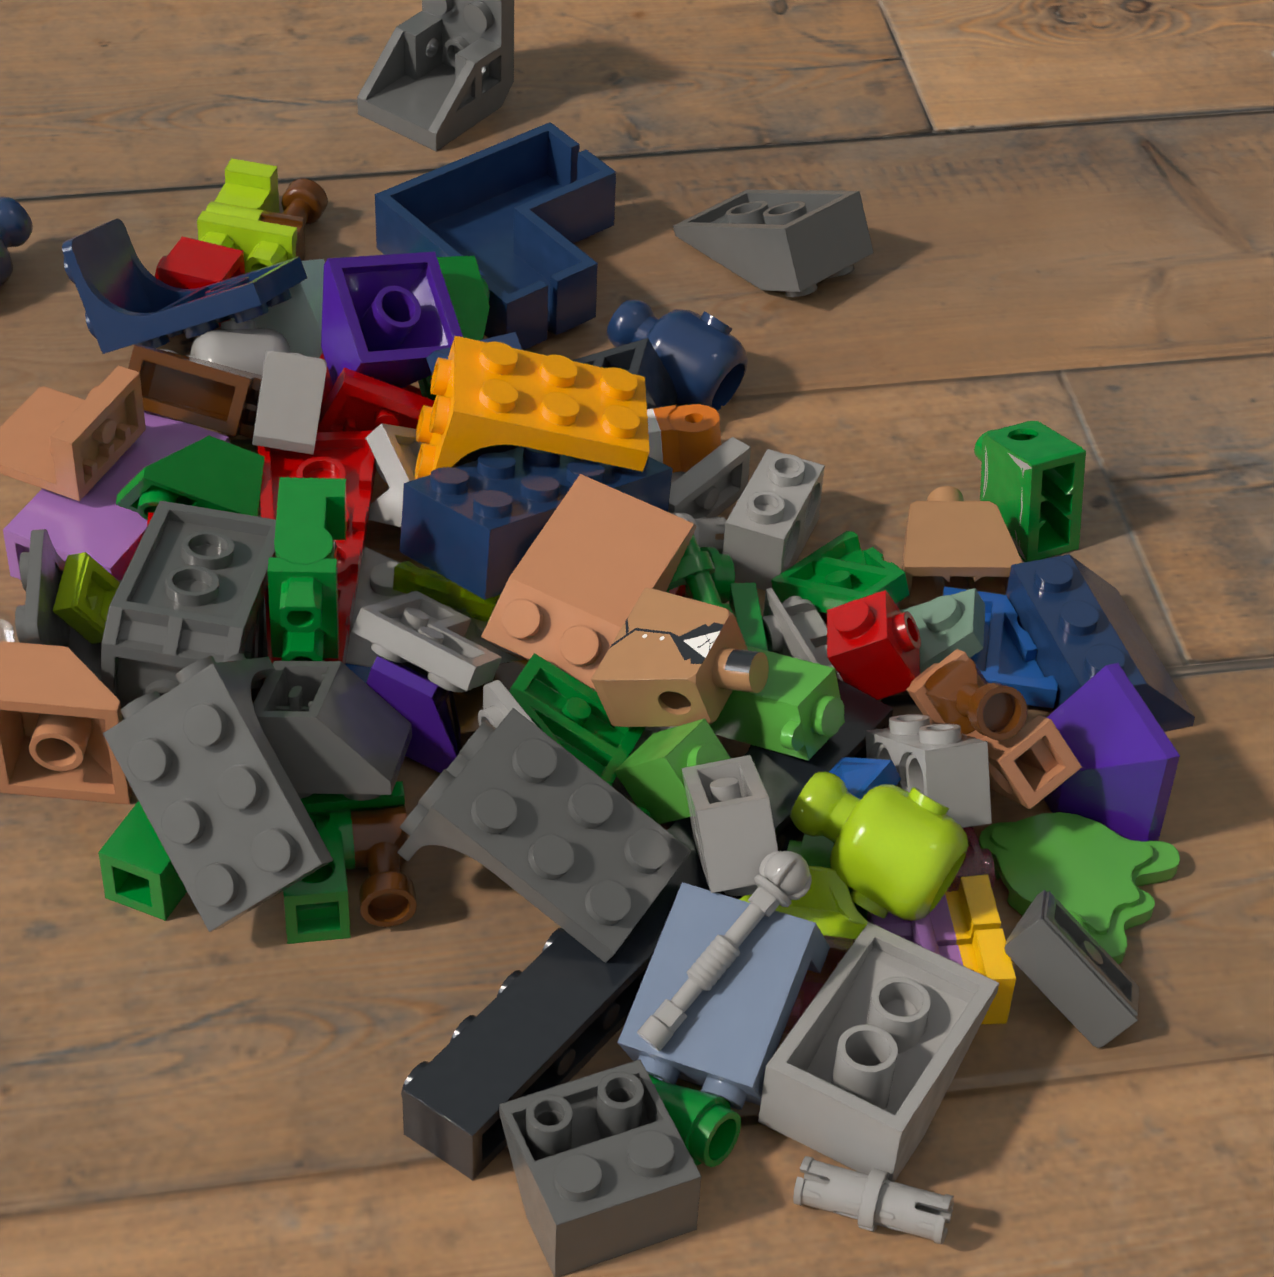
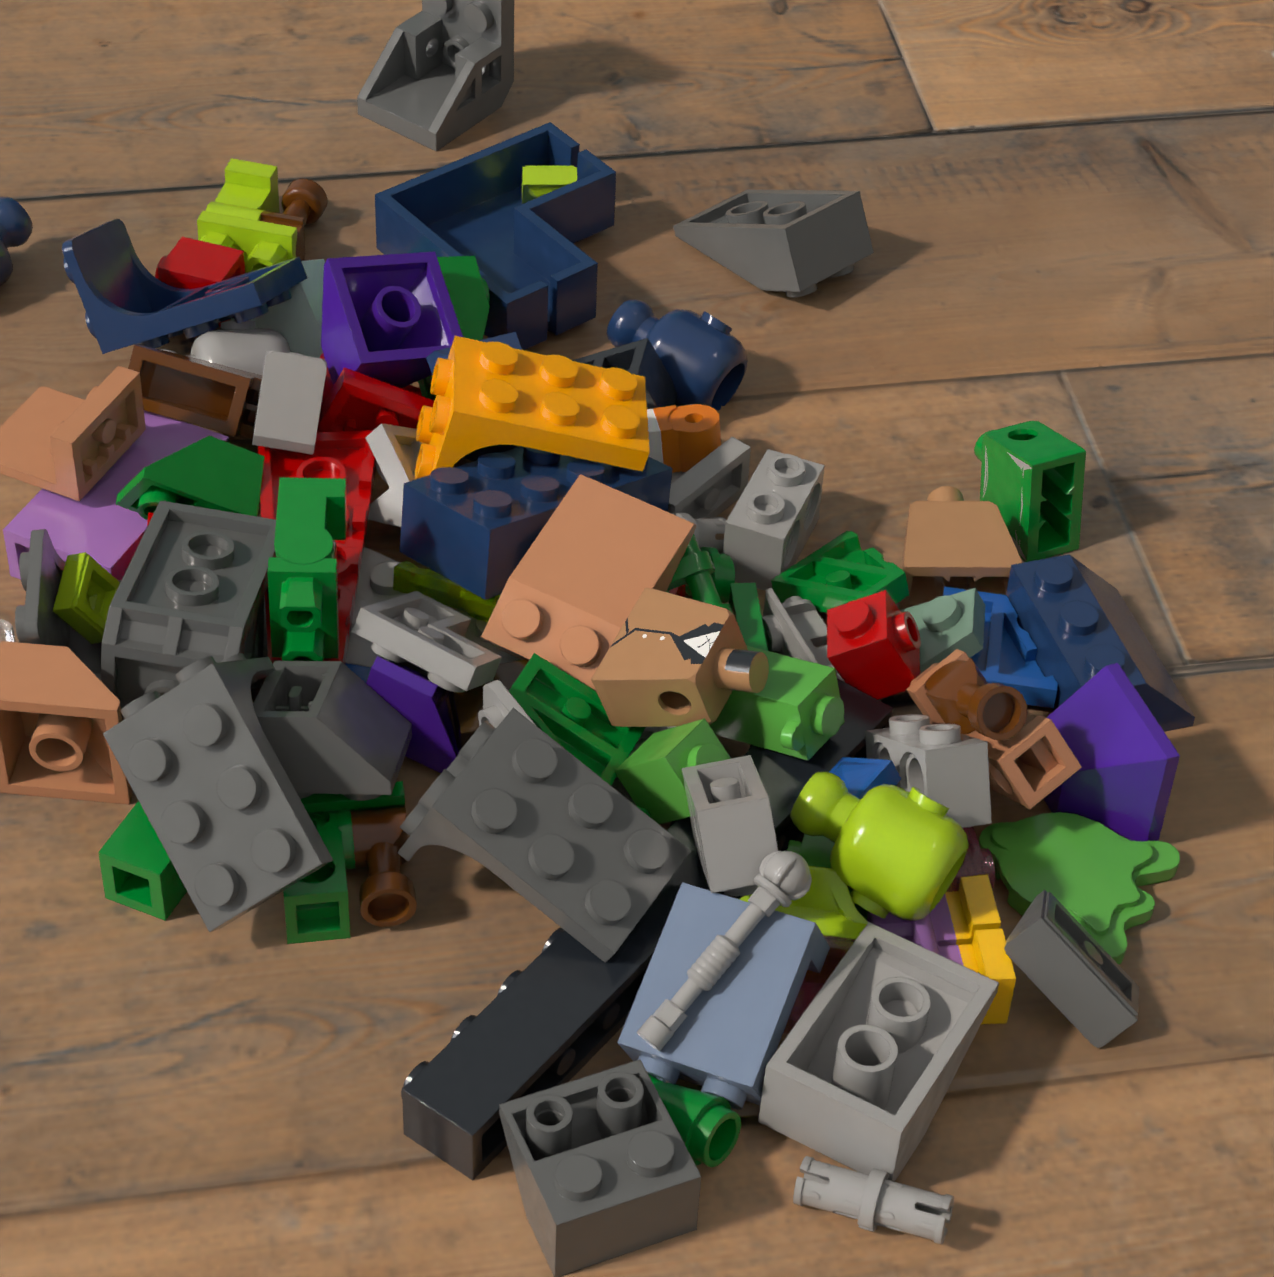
(545, 179): none -> lime tile

